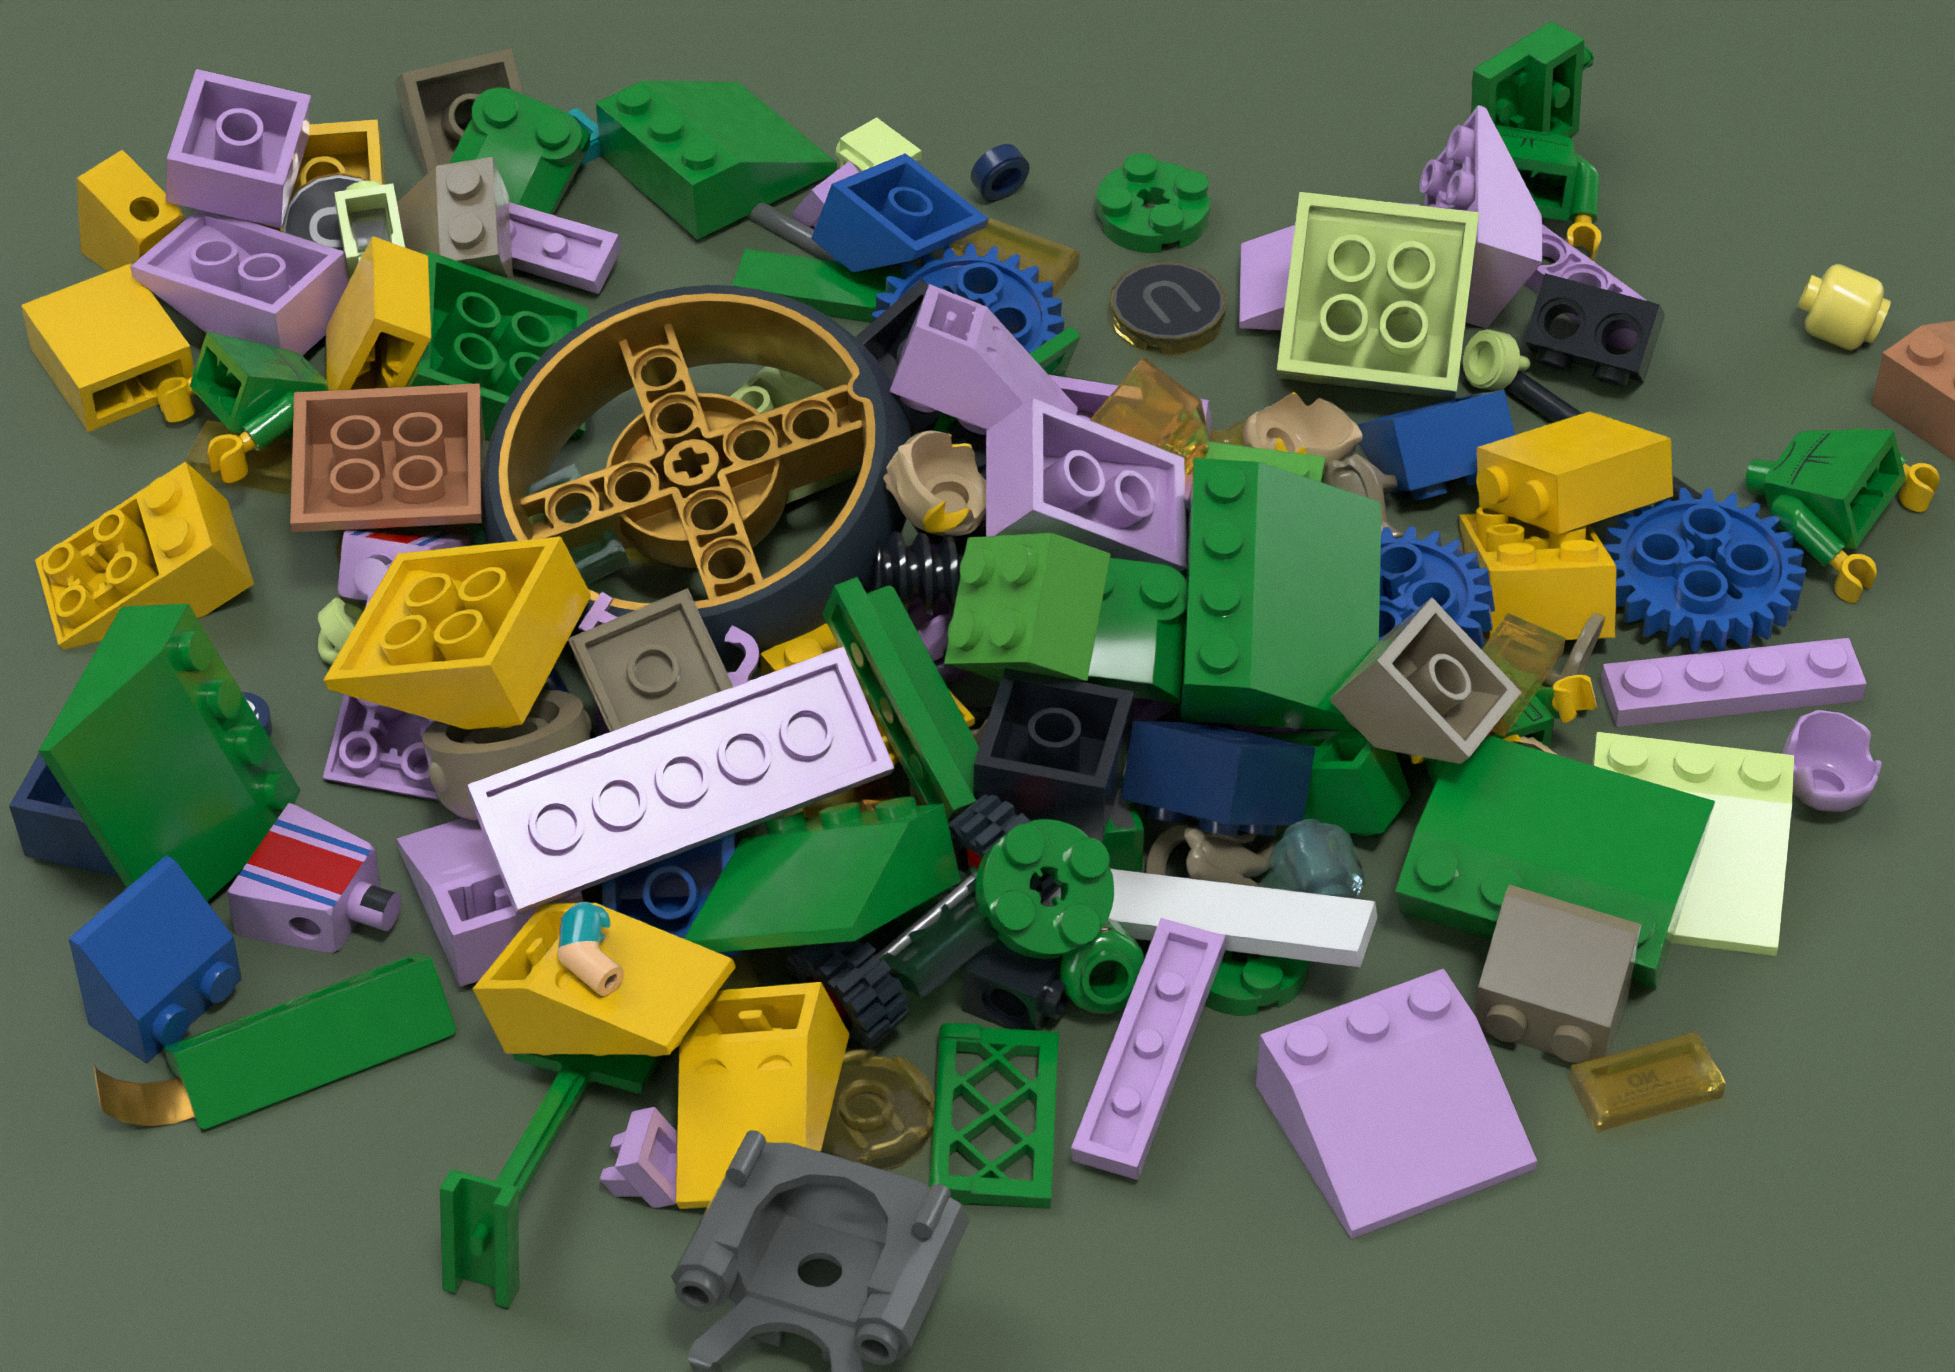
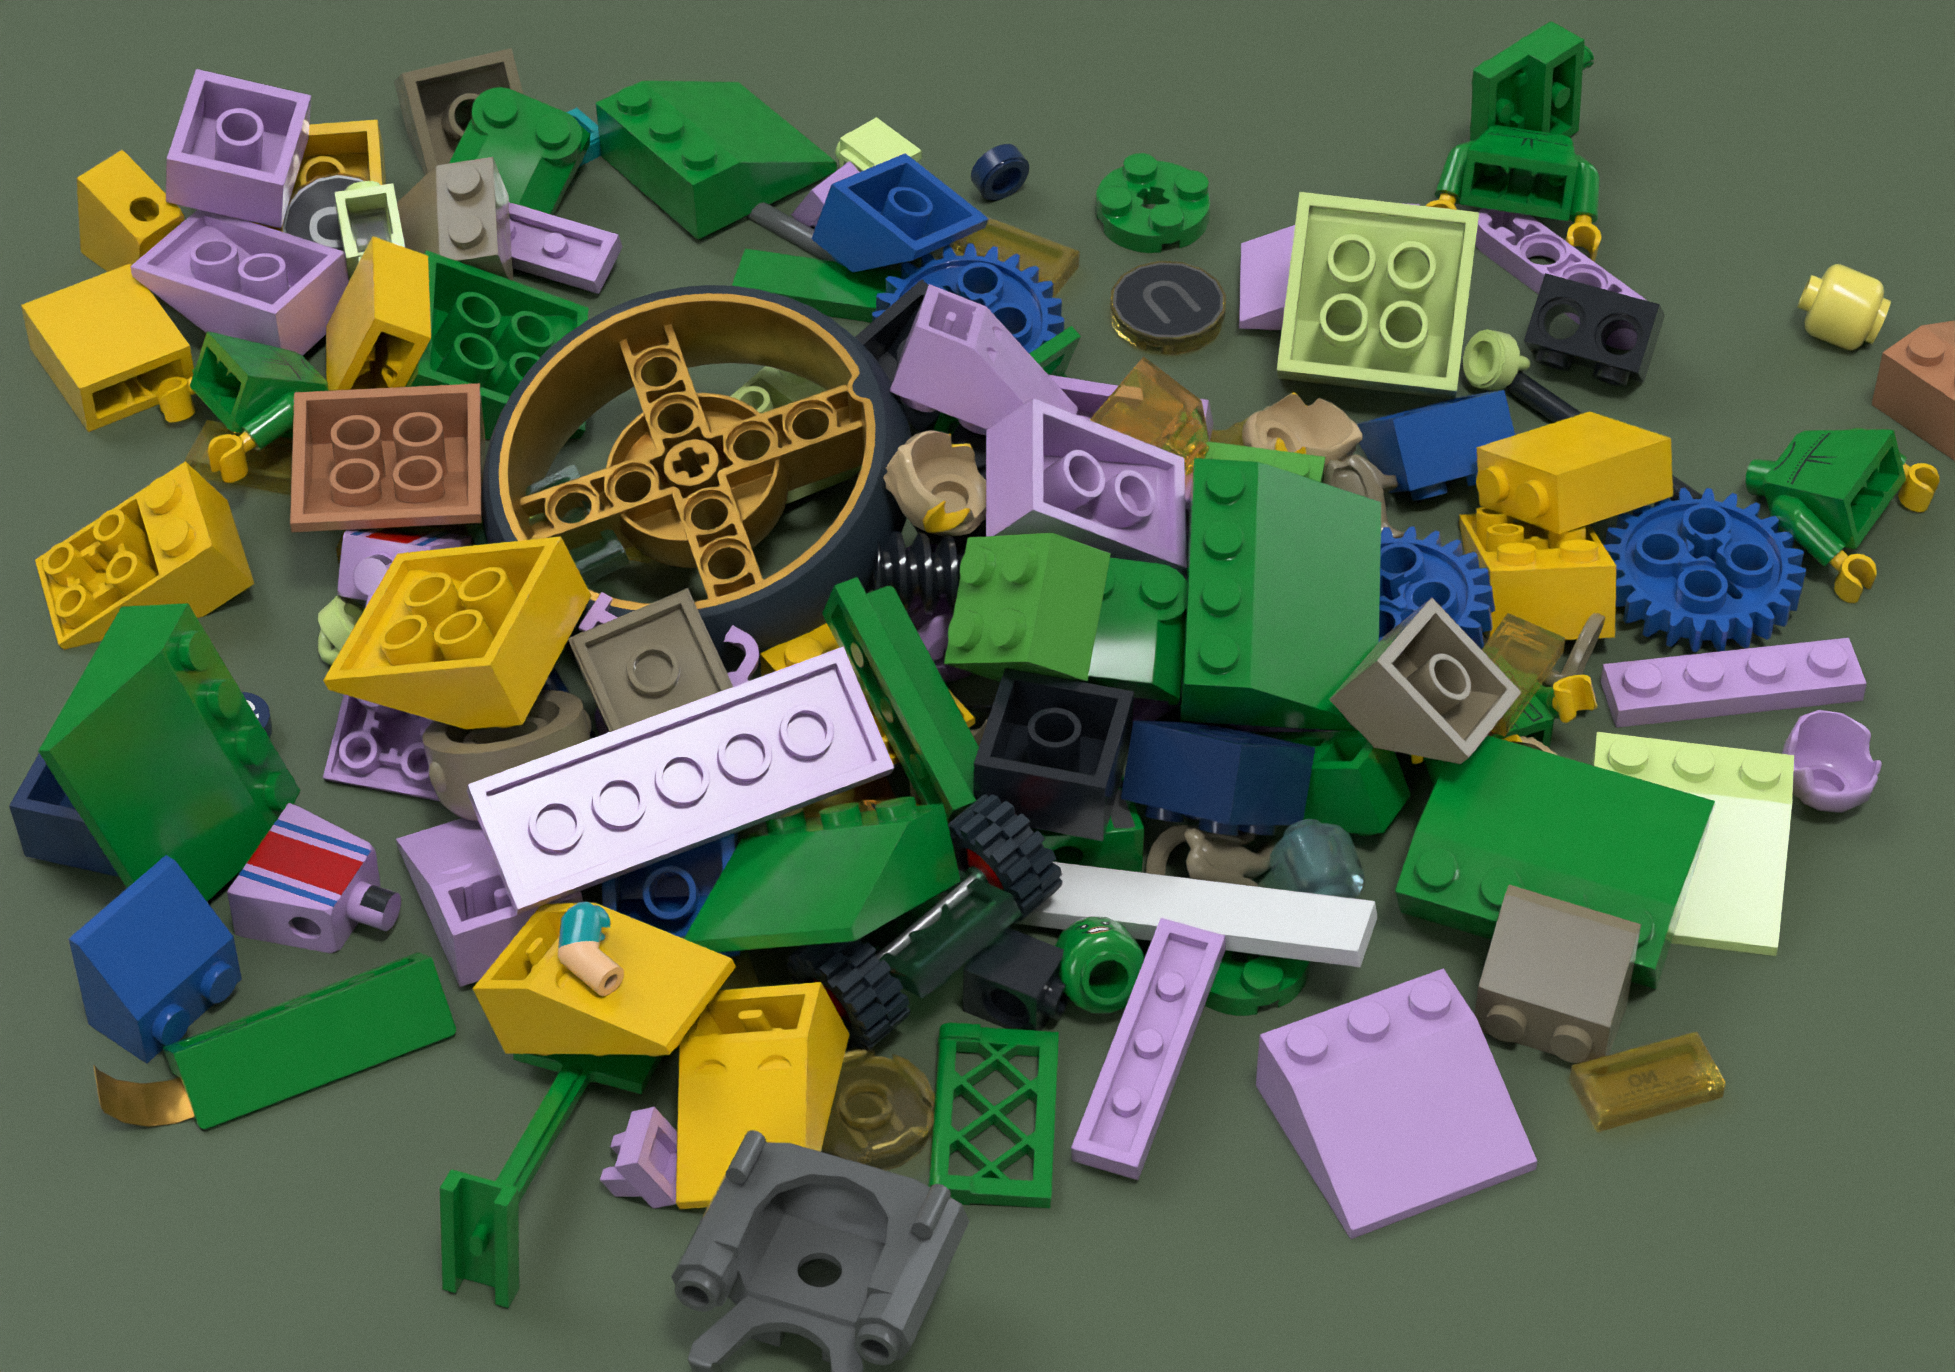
(1015, 910): green plate -> none
(1482, 177): lavender slope -> none

